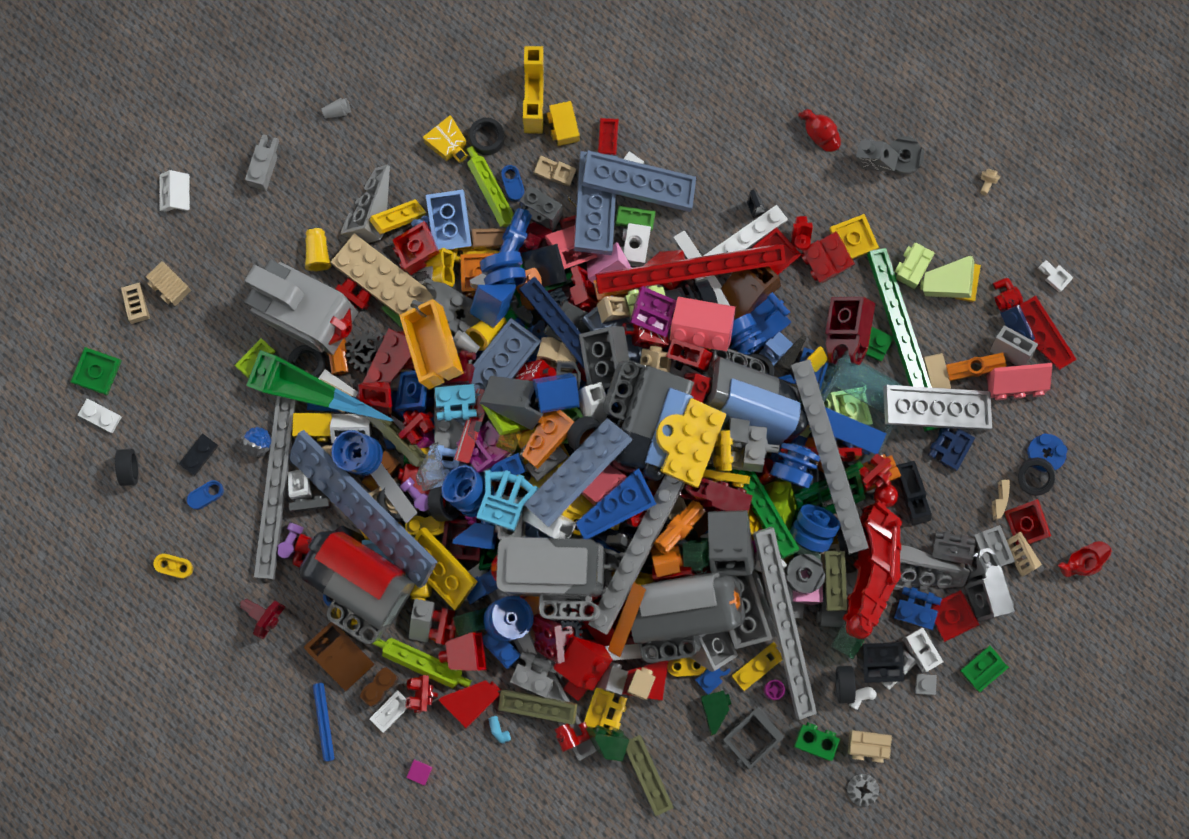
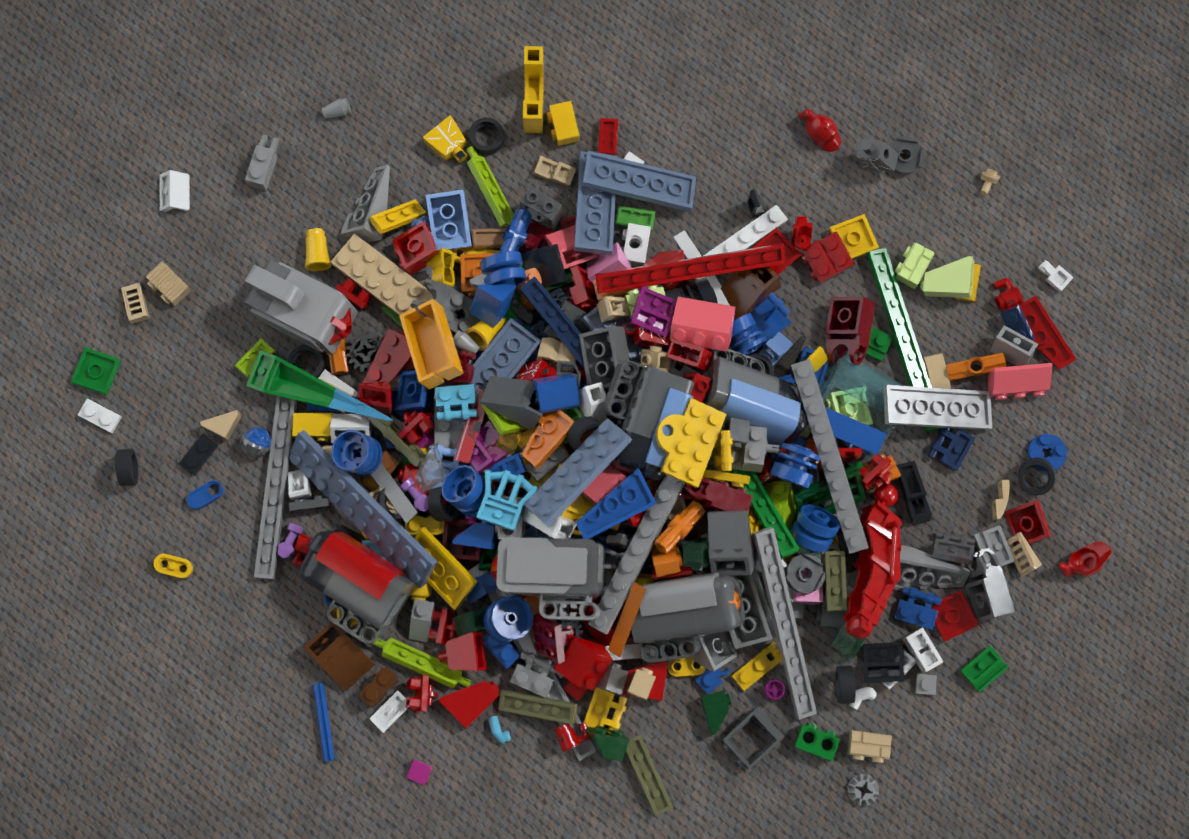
(223, 424): none -> tan slope
(266, 618): dark red piece -> none
(513, 187): blue piece -> none

